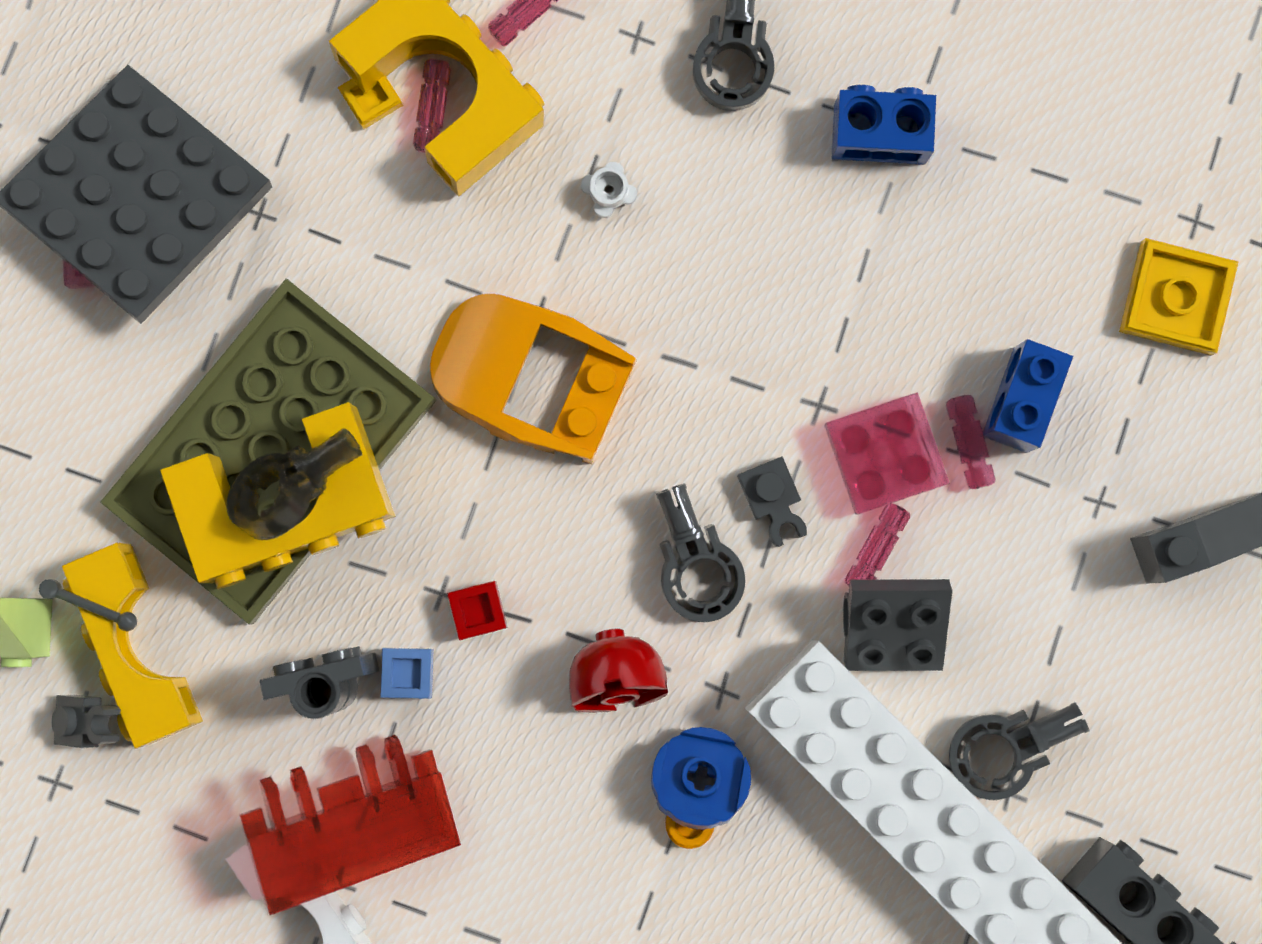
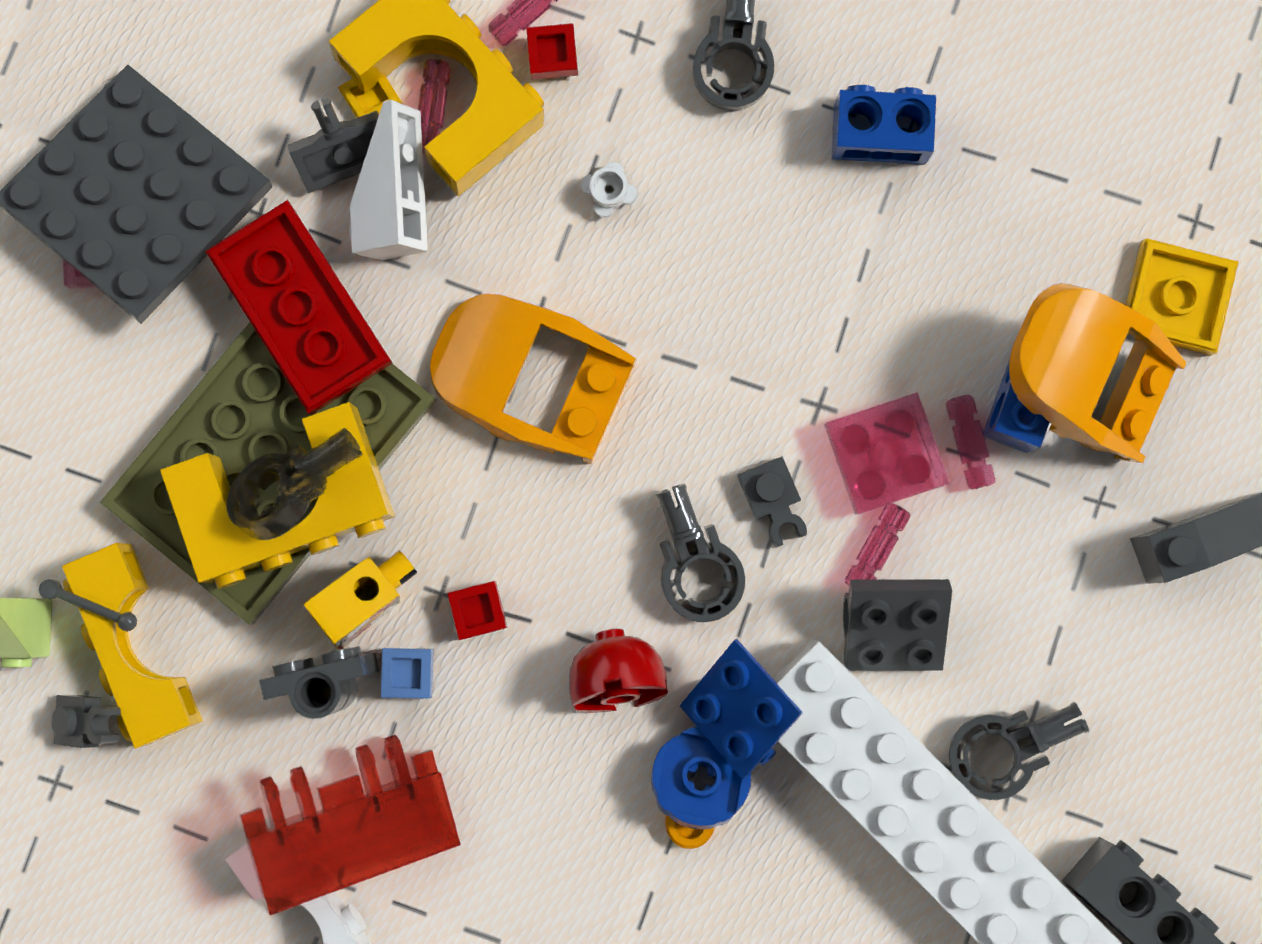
(299, 307): none -> red tile
(334, 150): none -> dark grey plate
(346, 616): none -> yellow torso
(390, 190): none -> white slope
(552, 51): none -> red plate
(741, 709): none -> blue hinge
(1066, 360): none -> light orange slope

